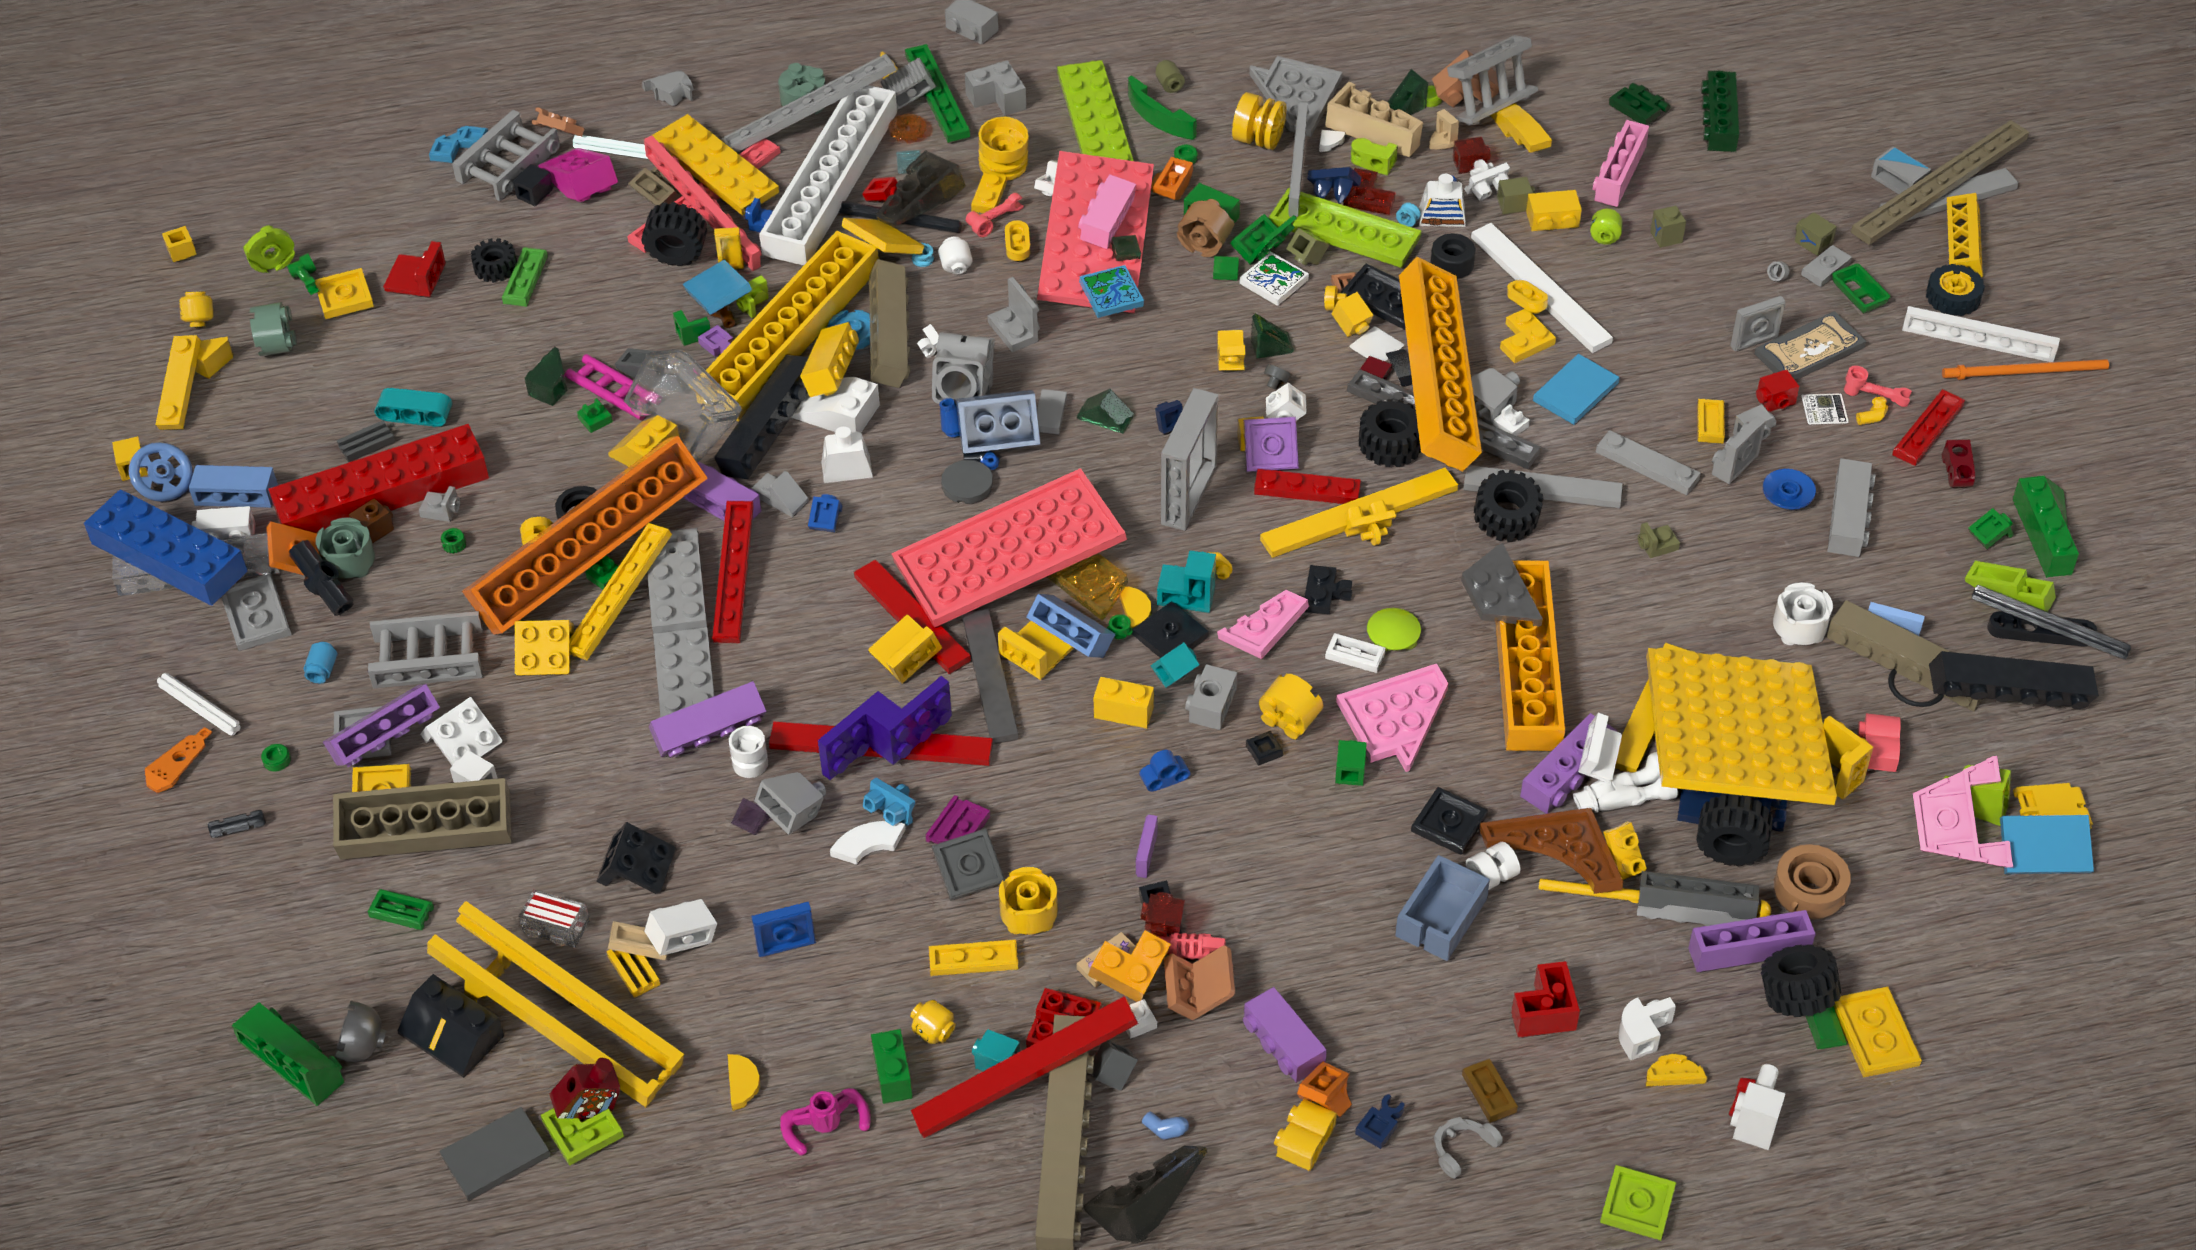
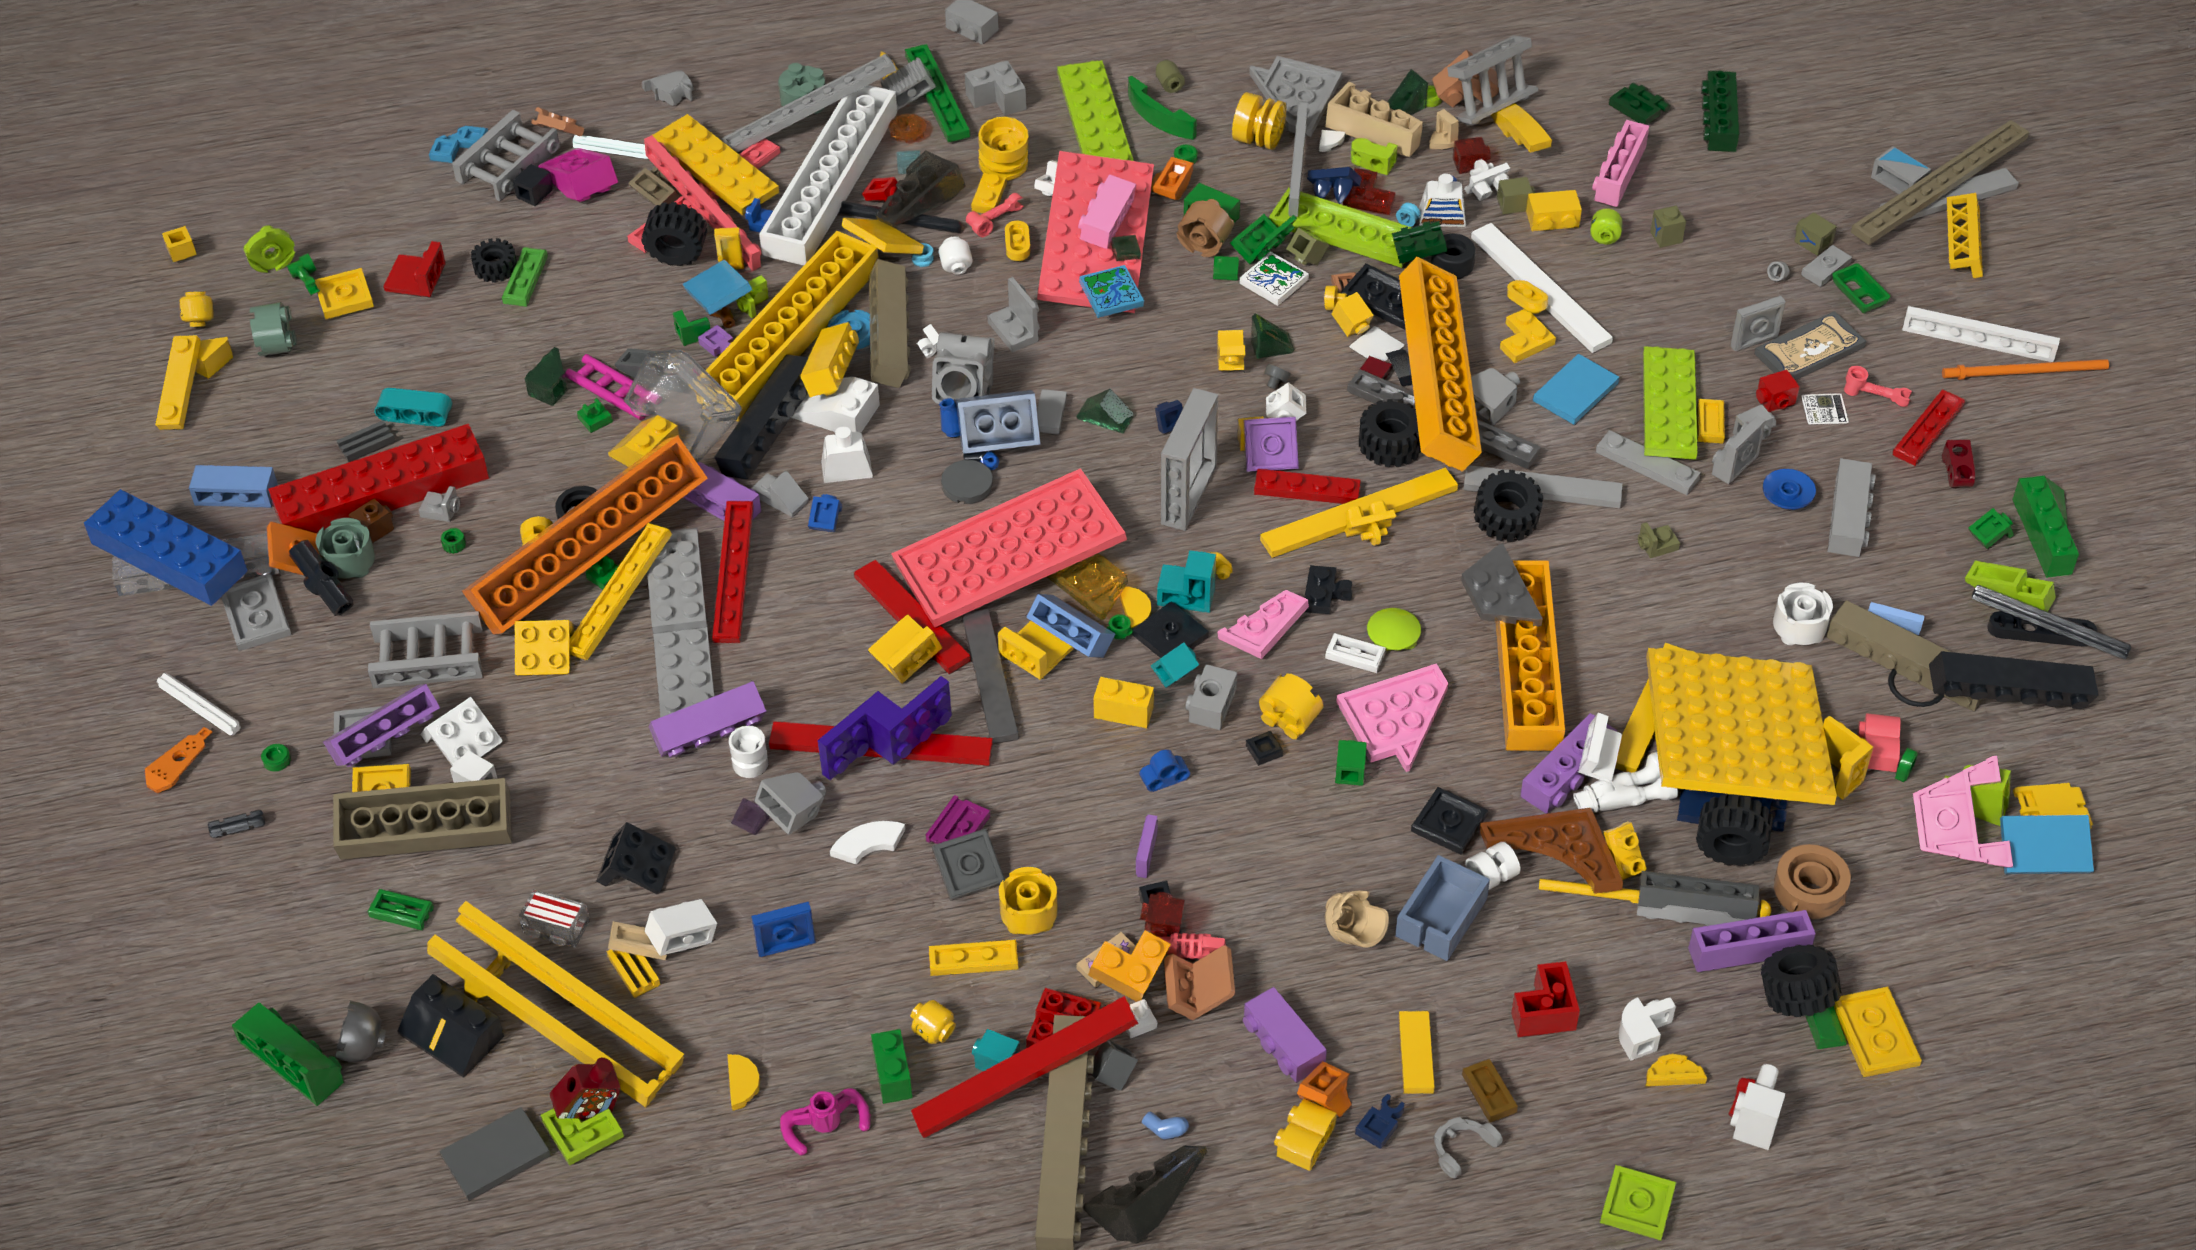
(123, 454): yellow brick -> none
(143, 484): medium blue plate -> none
(226, 522): white brick -> none
(320, 662): dark azure brick -> none
(892, 801): dark azure hips -> none
(1354, 920): none -> tan helmet
(1416, 1052): none -> yellow tile
(1419, 241): none -> dark green plate
(1511, 421): white tile -> none
(1669, 403): none -> lime plate
(1876, 412): yellow arm -> none
(1906, 764): none -> green tile
(1955, 290): black wheel -> none

